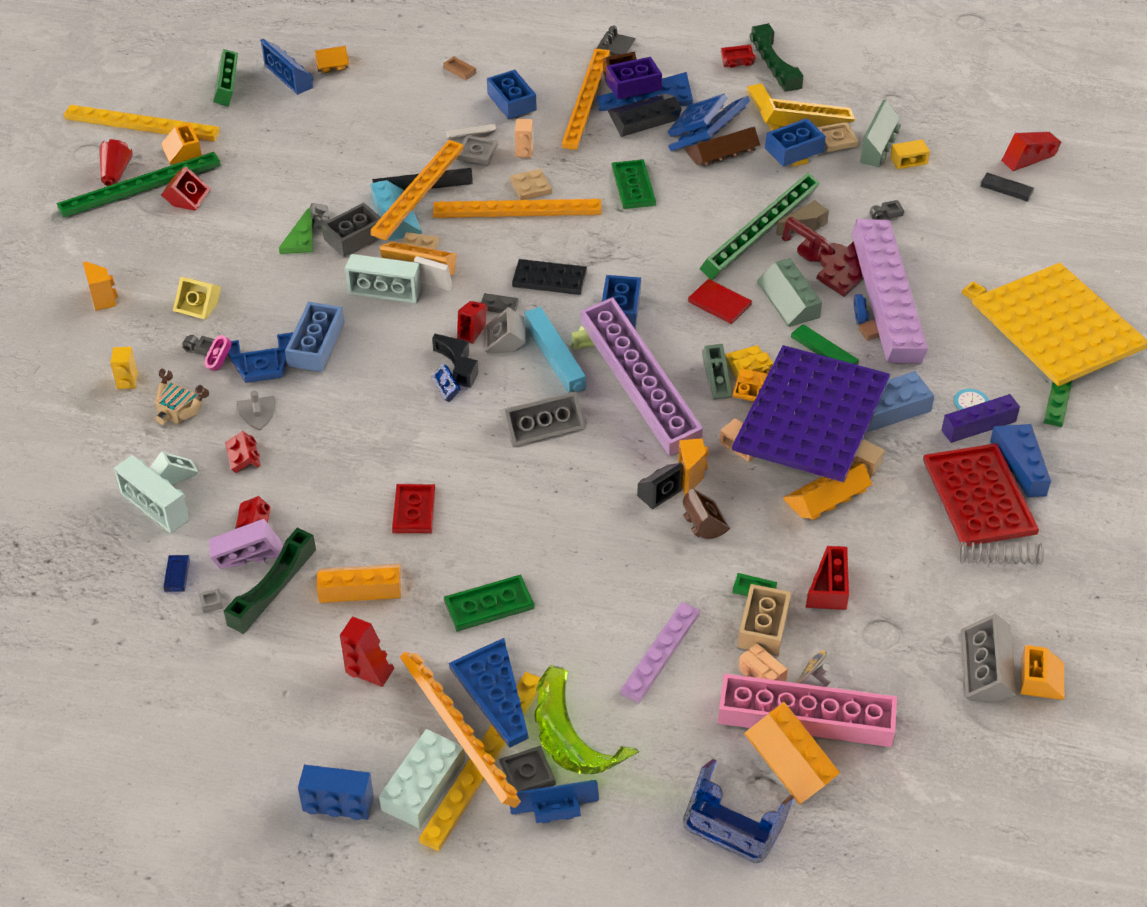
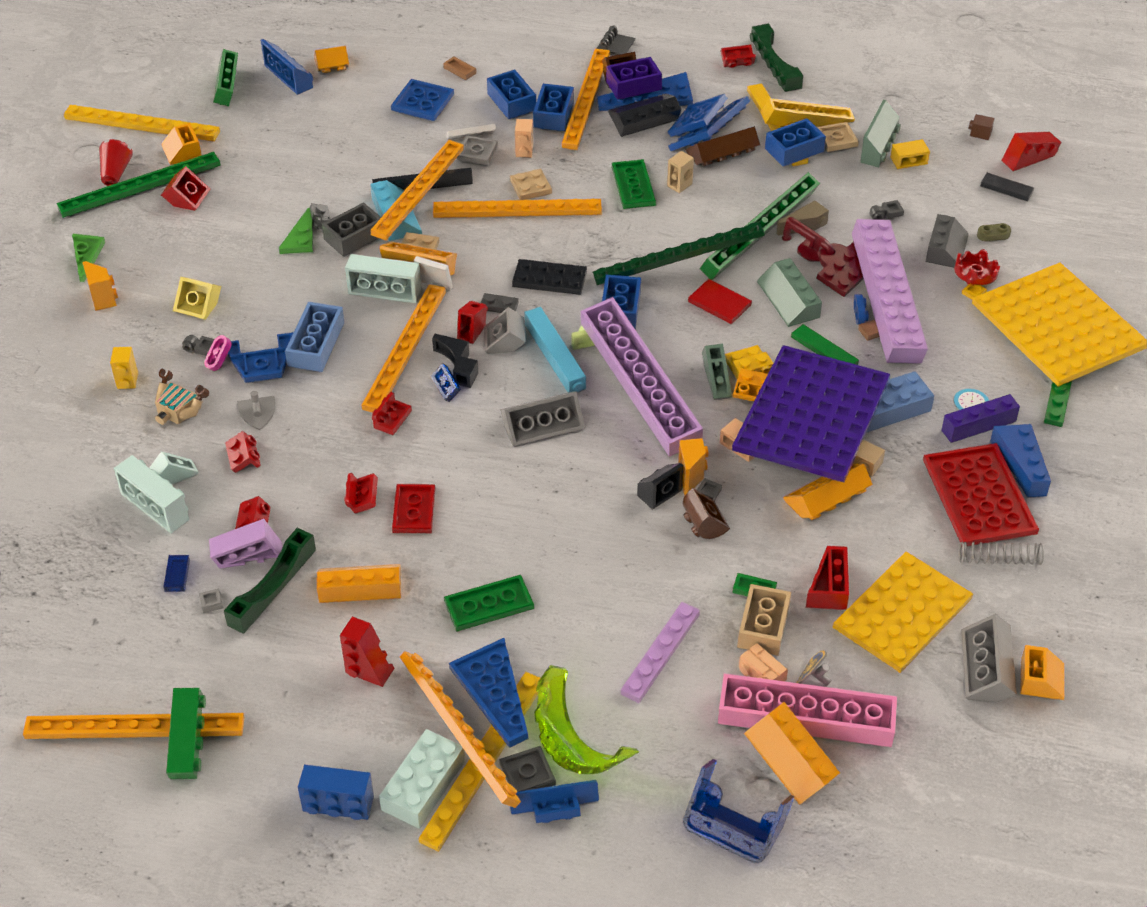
(86, 249): none -> bright green wing
(124, 726): none -> light orange plate
(184, 733): none -> green brick
(361, 492): none -> red bracket
(390, 414): none -> red bracket
(404, 347): none -> light orange plate
(422, 99): none -> blue plate
(553, 107): none -> blue brick
(679, 253): none -> dark green plate
(680, 172): none -> tan brick
(709, 488): none -> dark grey plate
(902, 611): none -> yellow plate
(946, 241): none -> dark grey slope
(976, 270): none -> red plate
(981, 127): none -> reddish brown brick
(994, 232): none -> olive plate

